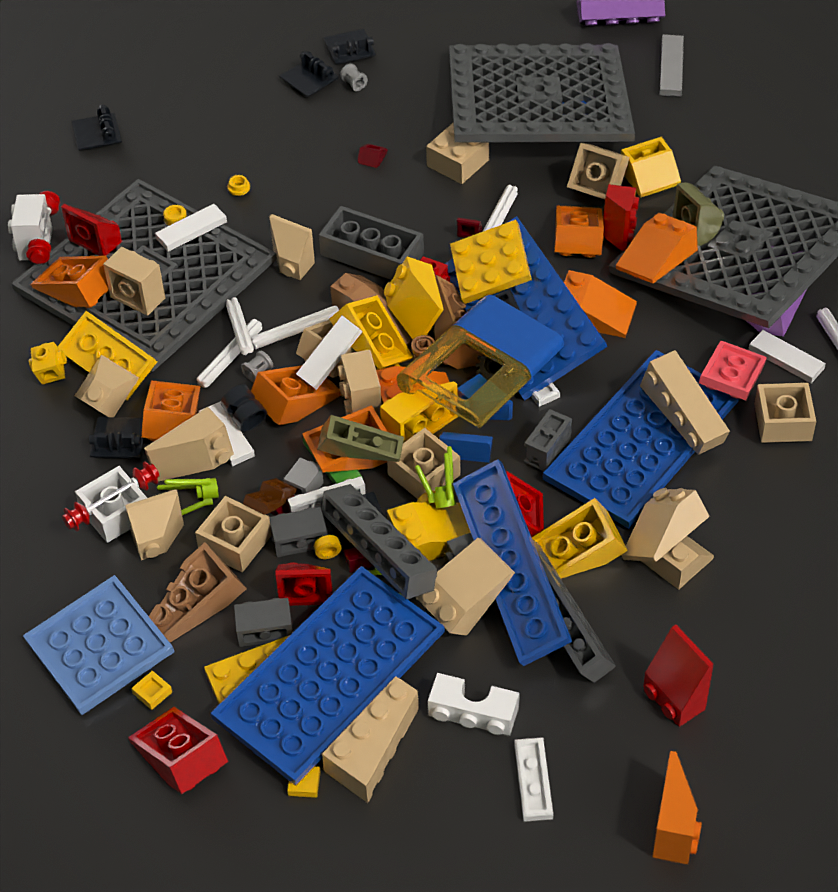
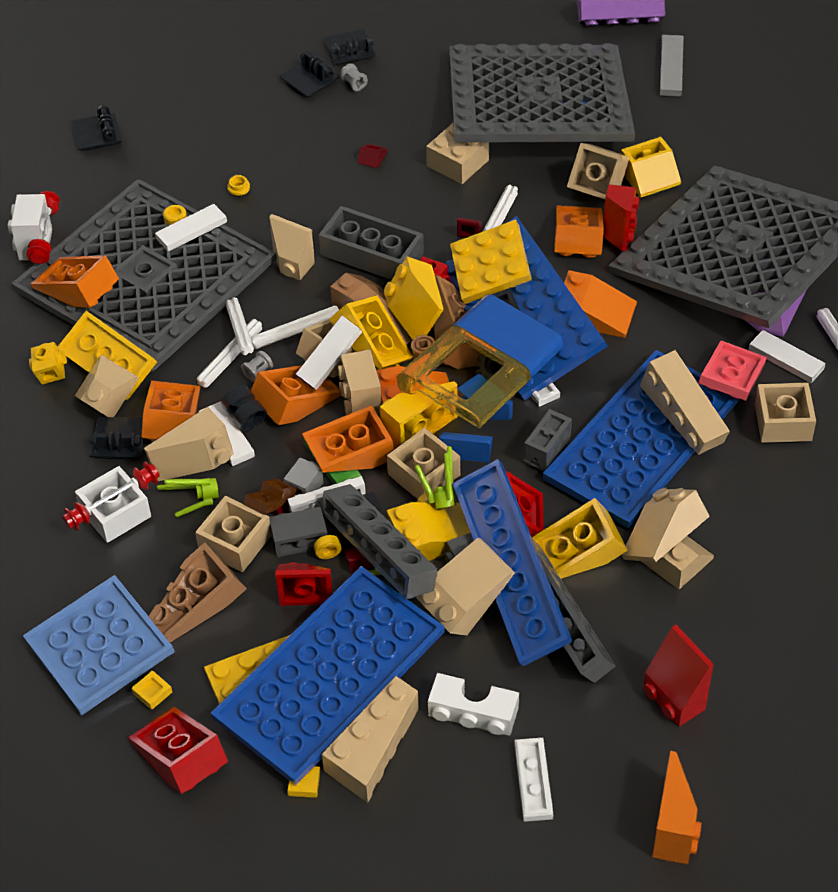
(91, 230): red slope -> none
(134, 280): tan brick -> none
(155, 523): tan slope -> none
(262, 621): dark grey brick -> none
(359, 441): olive slope -> none
(658, 248): orange slope -> none
(697, 210): olive brick -> none

